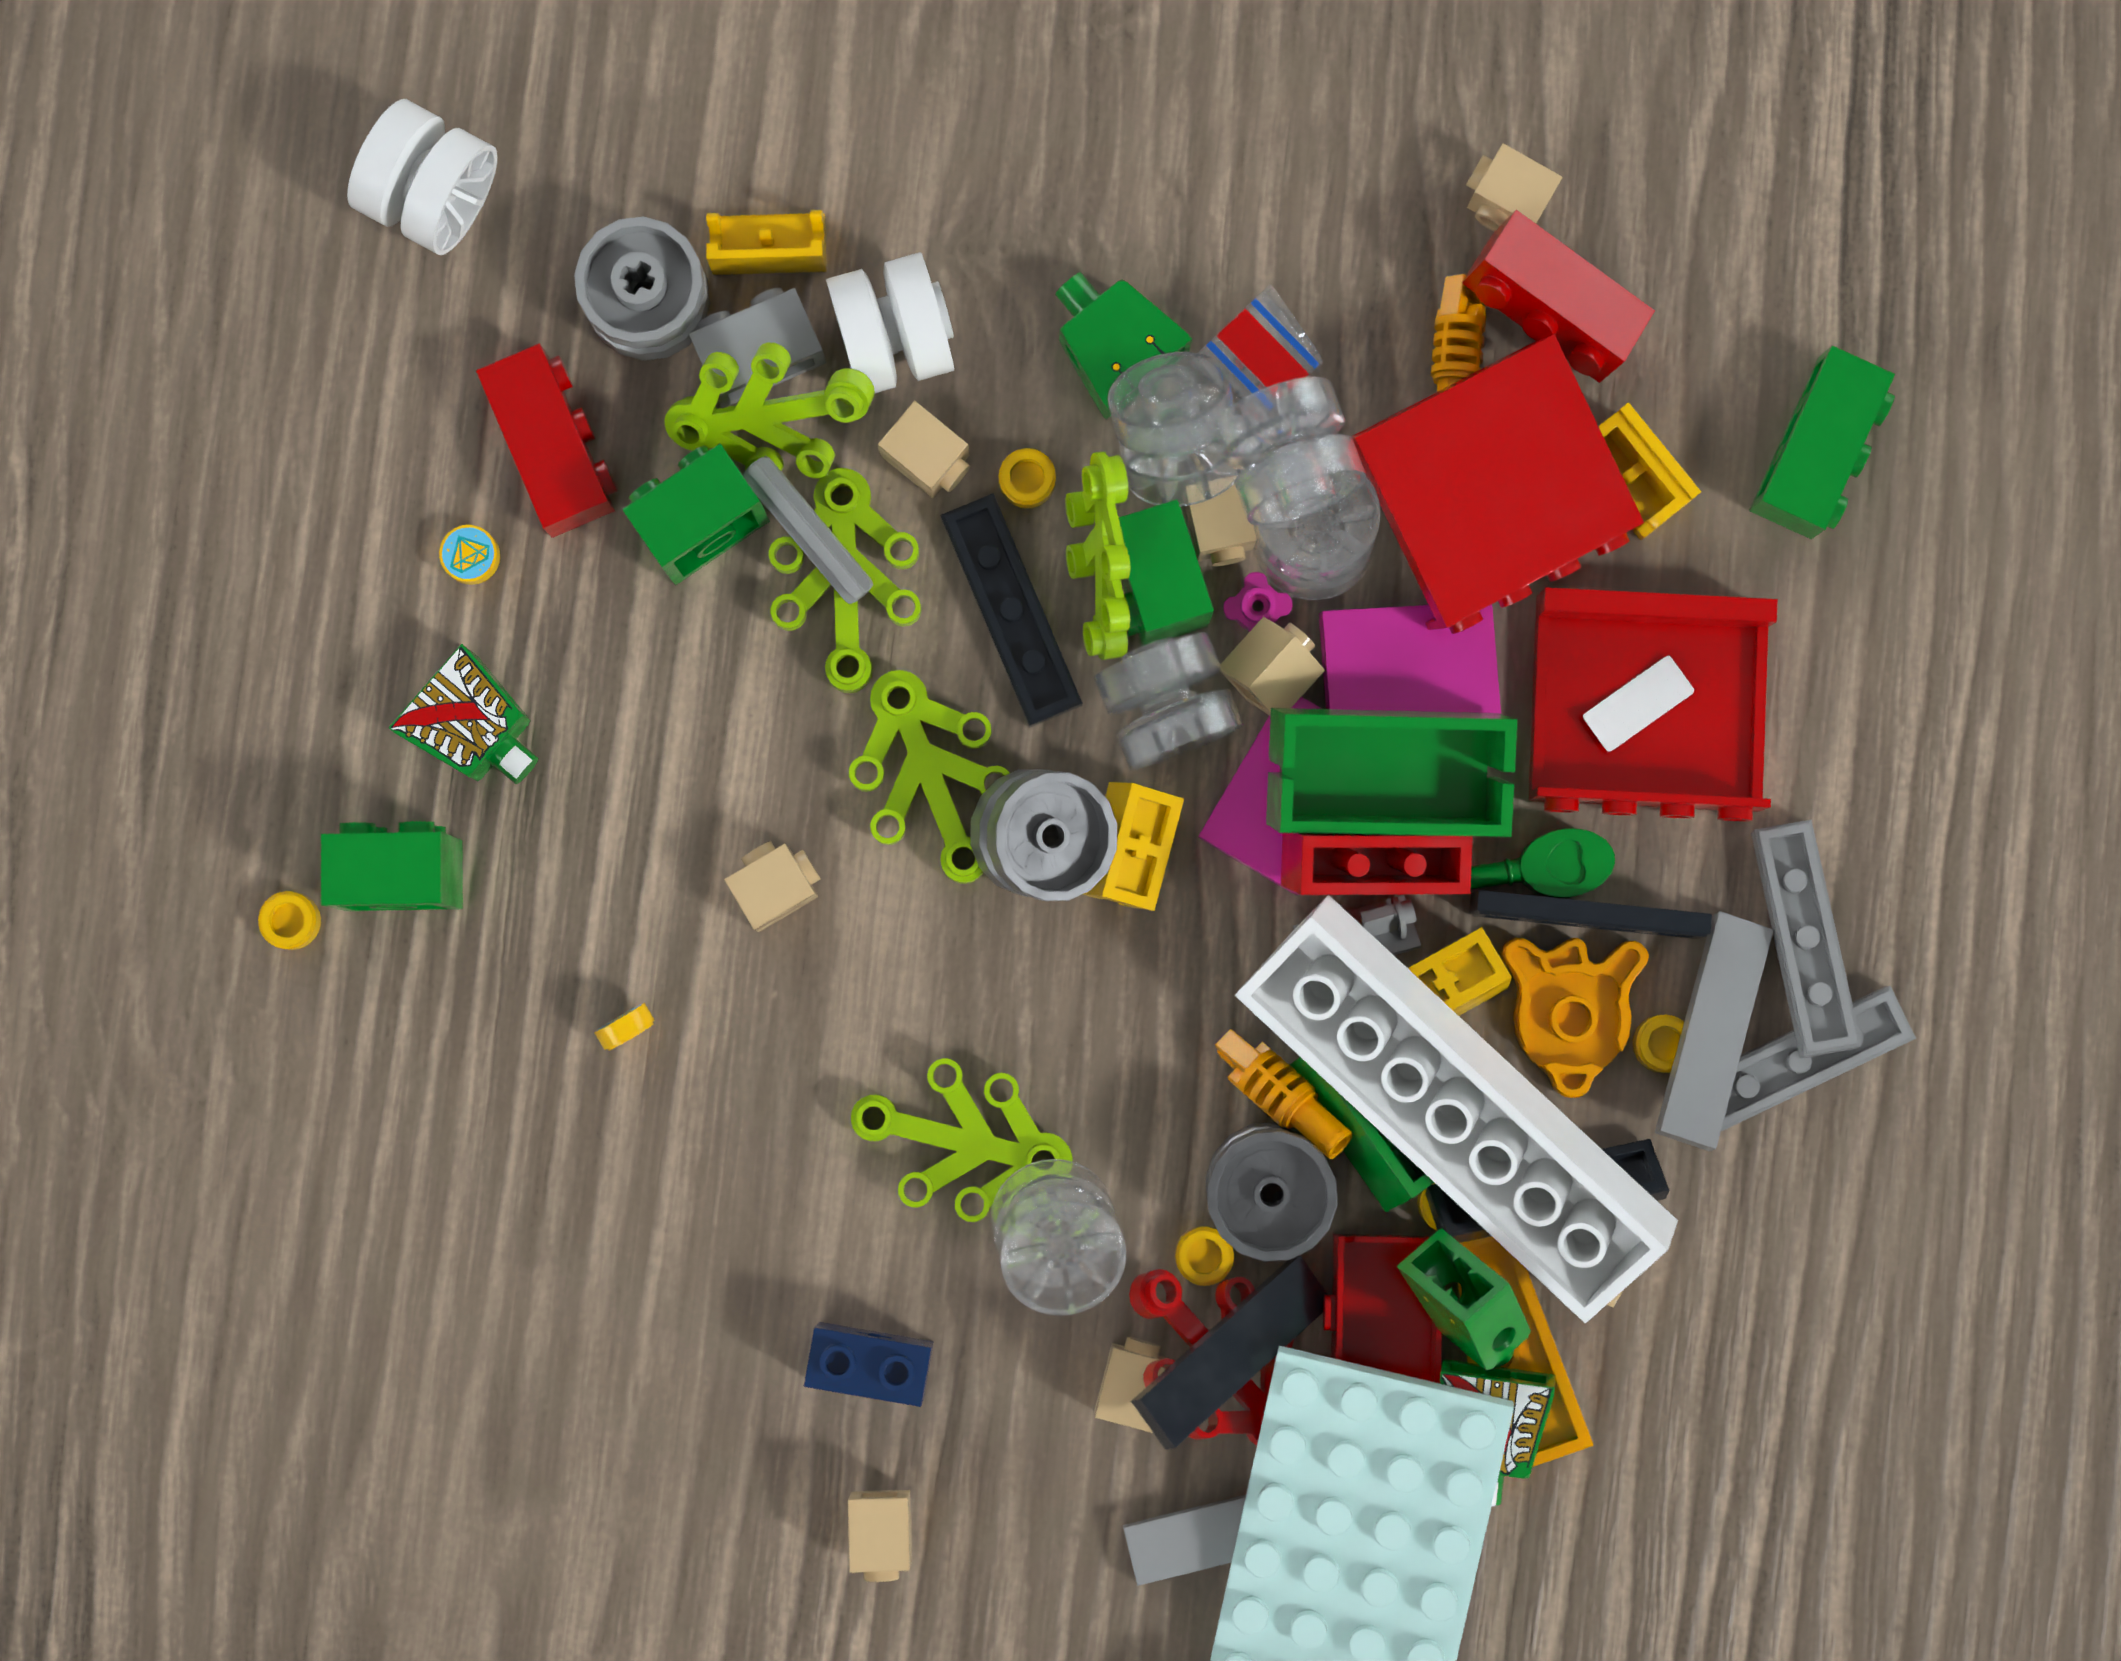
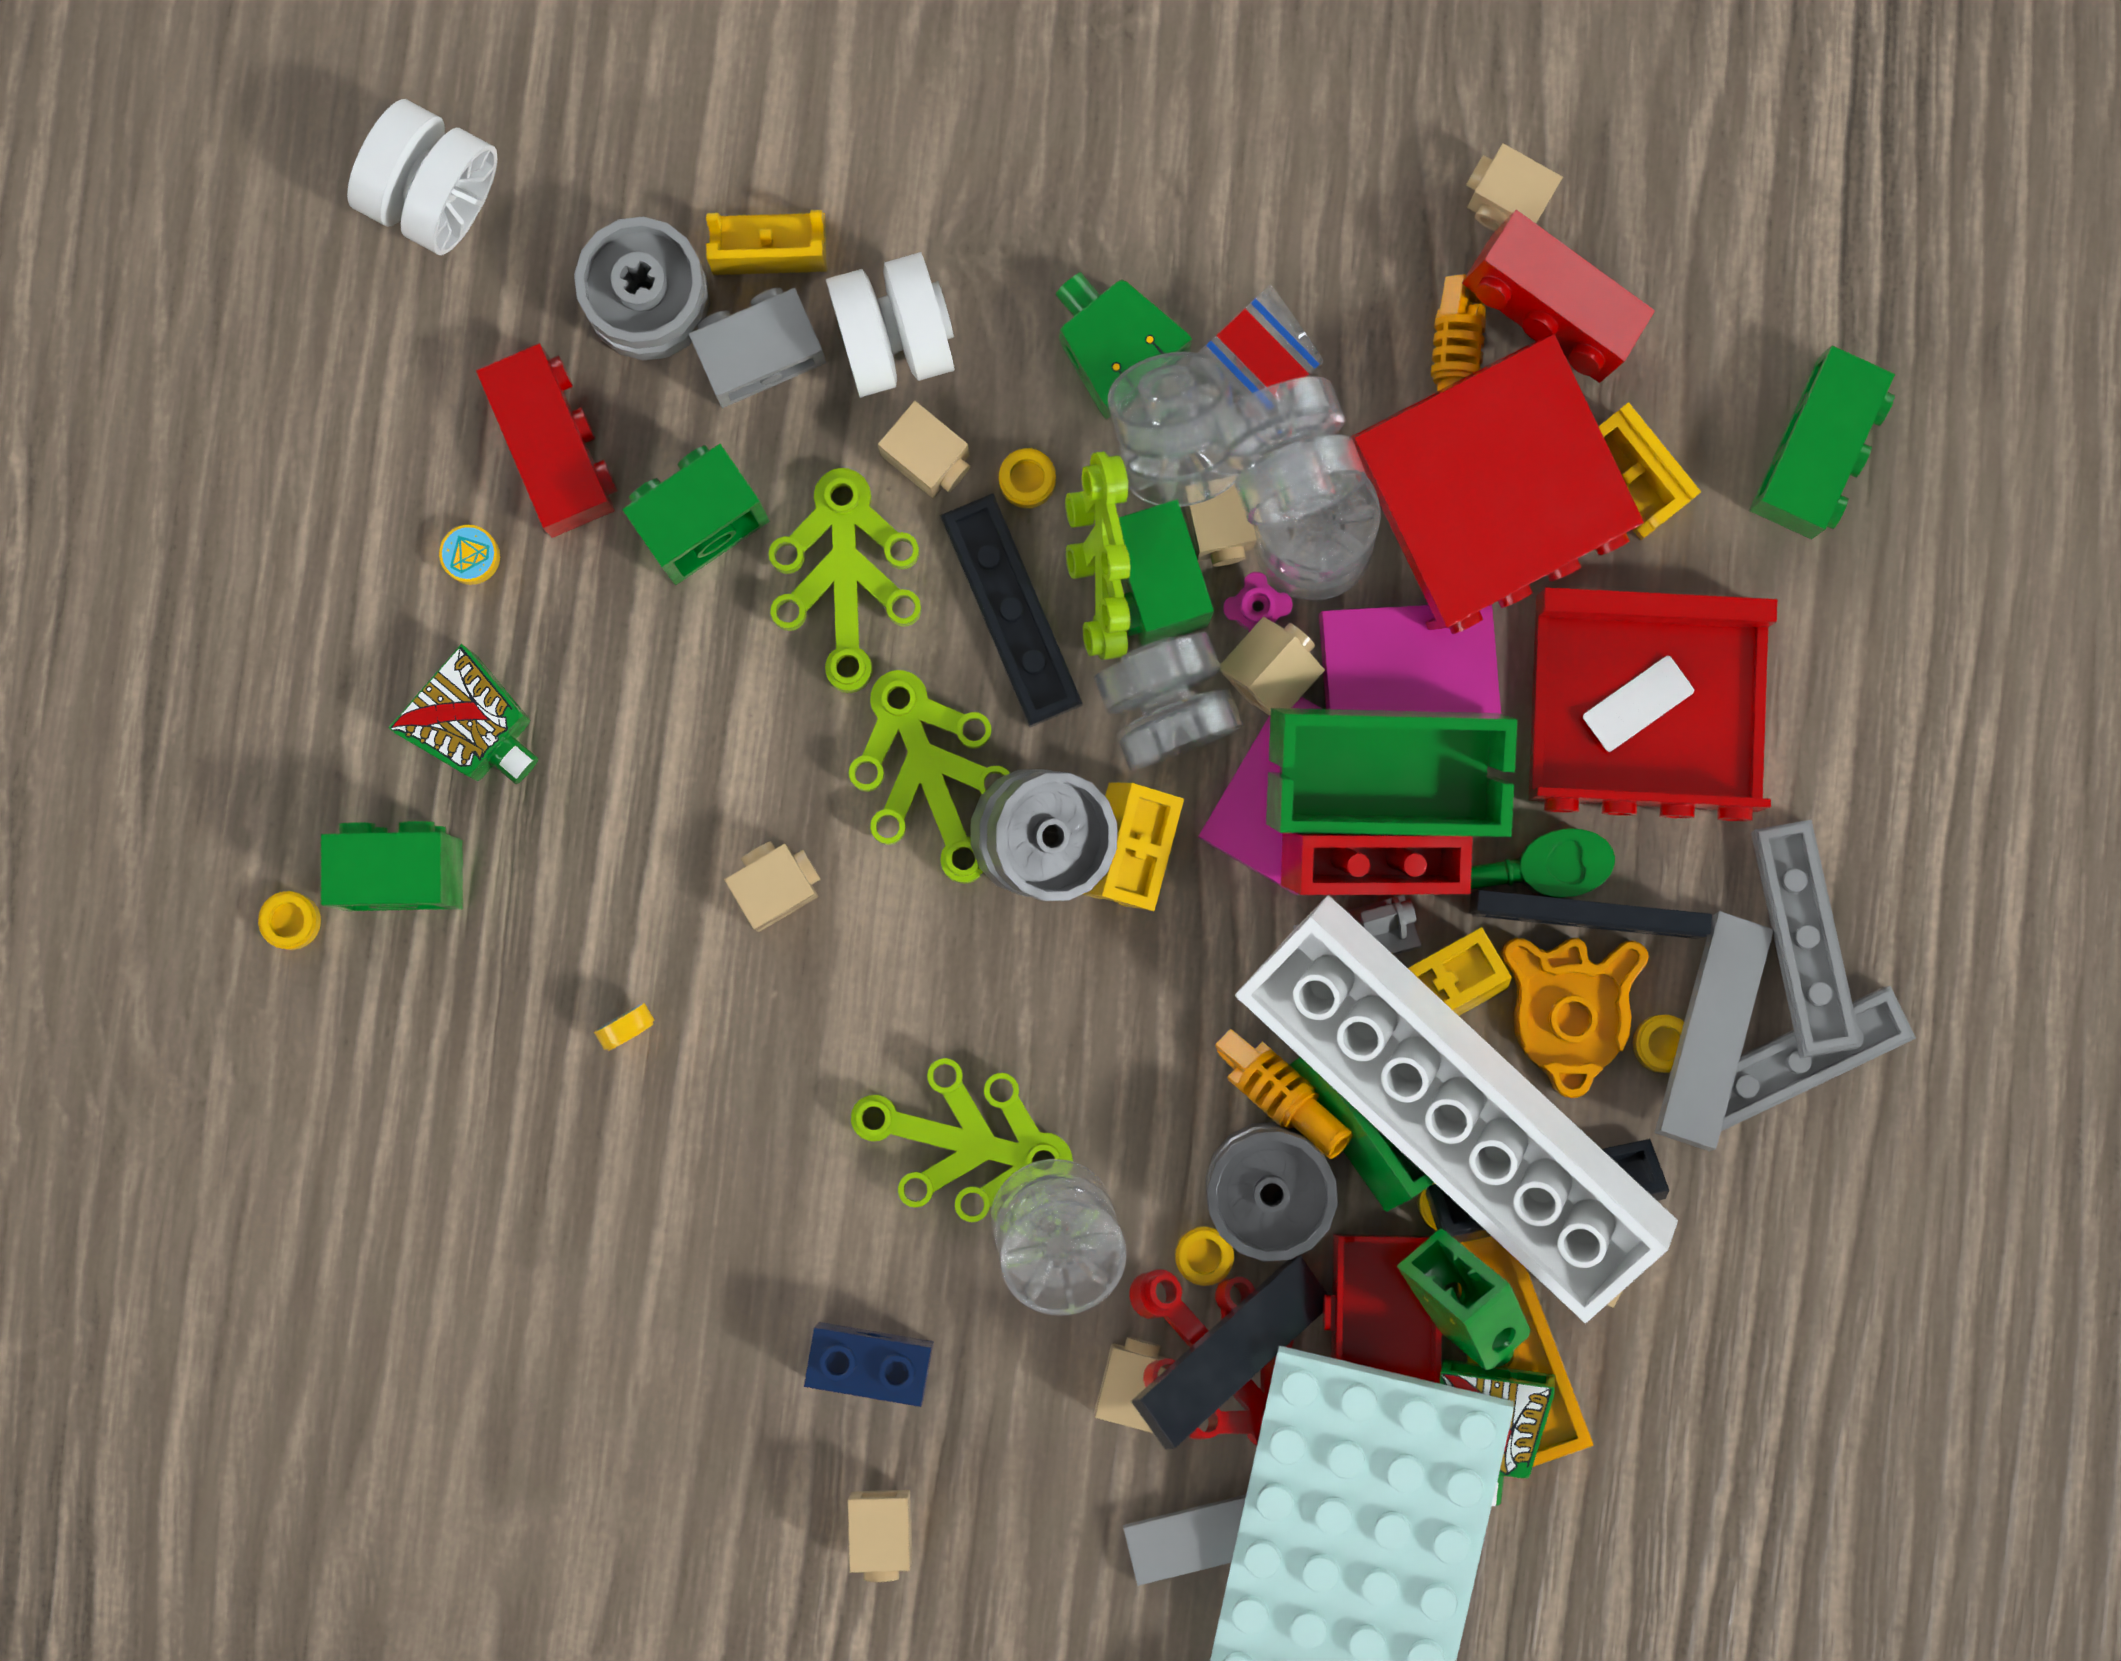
(699, 423): lime plant -> none
(808, 530): light grey axle -> none

